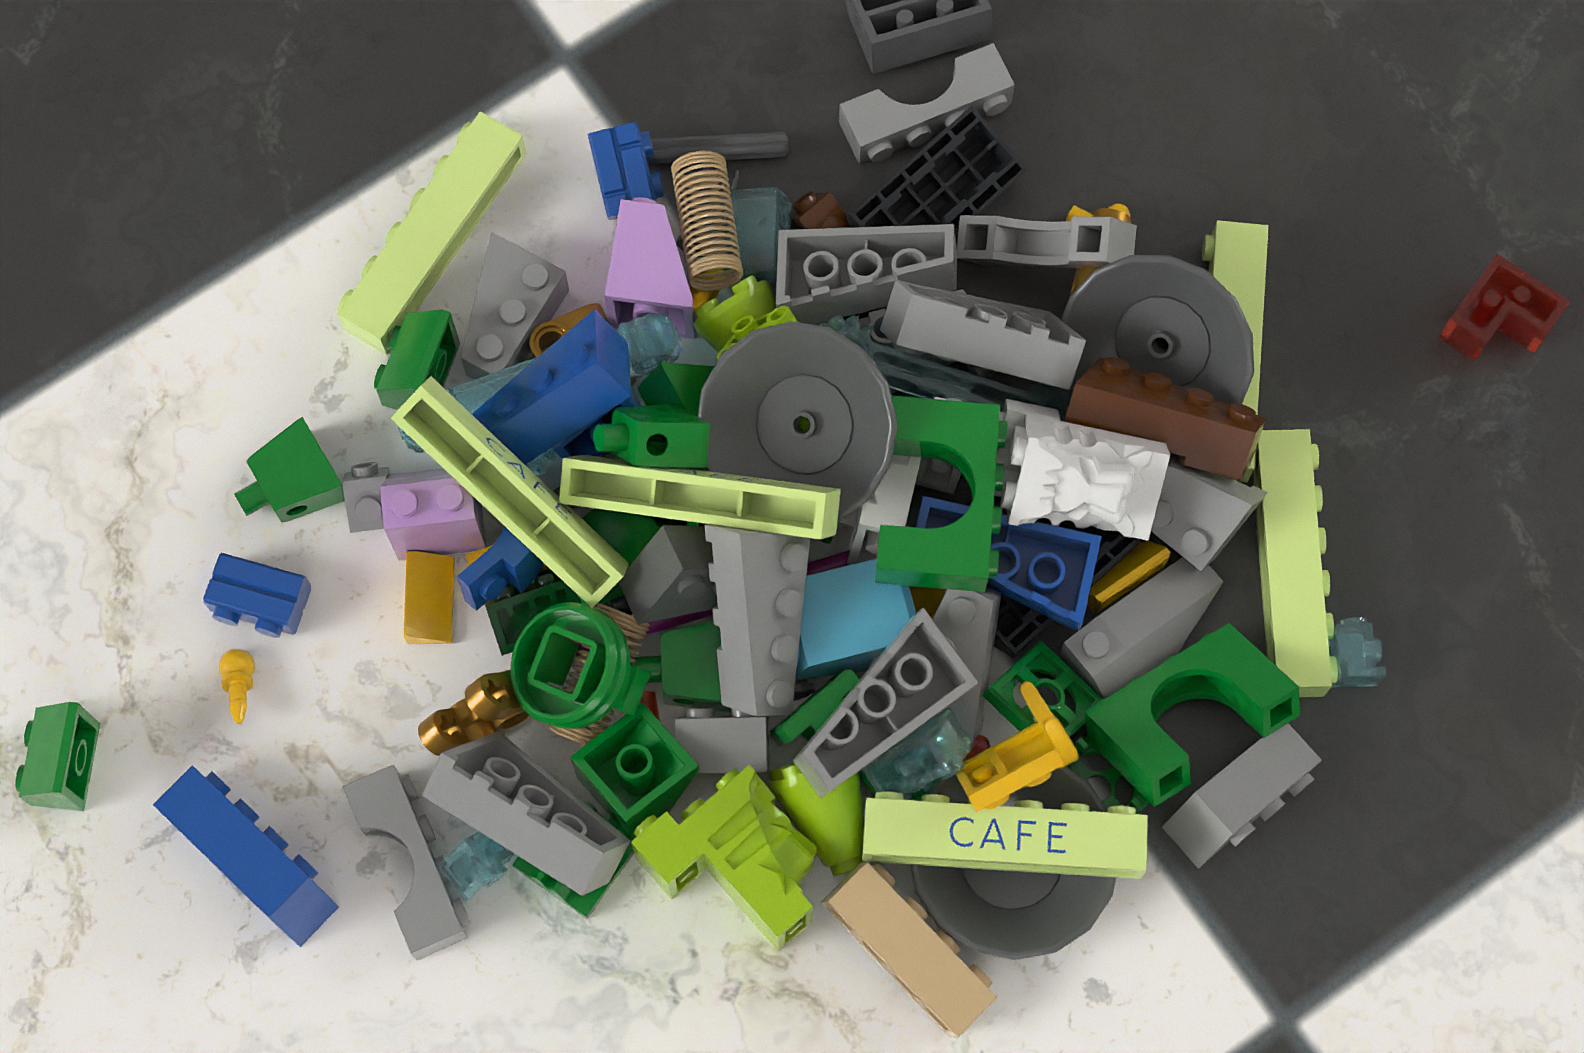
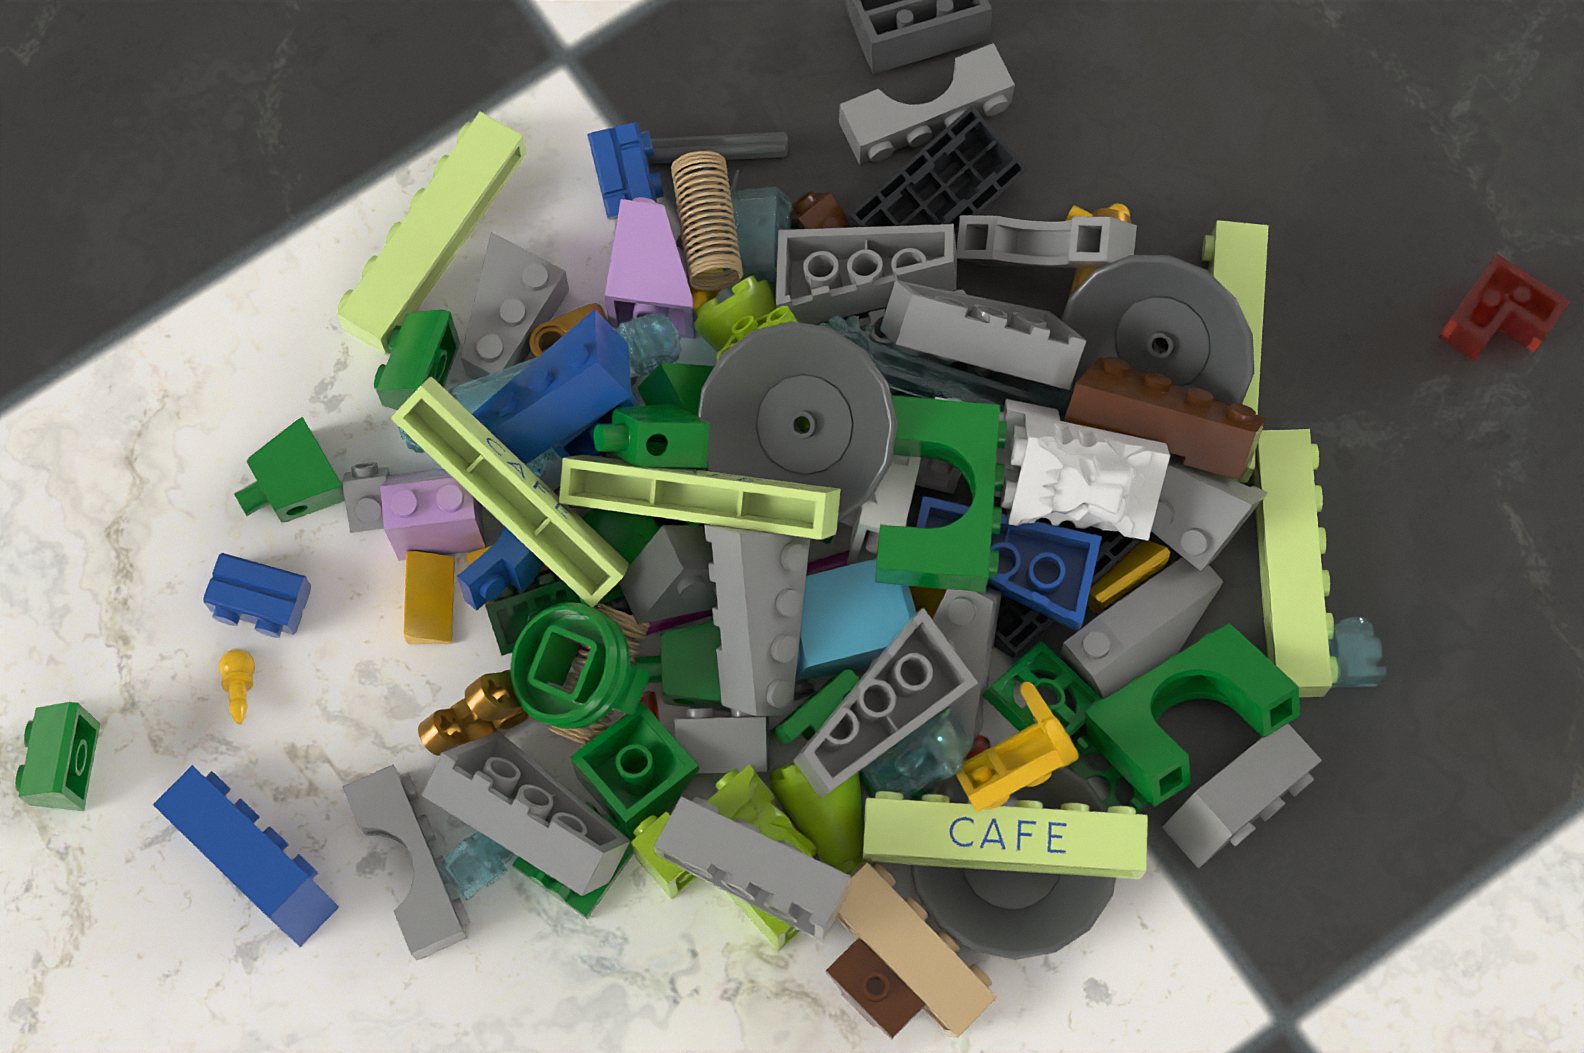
(753, 867): none -> light grey wedge
(874, 989): none -> reddish brown brick

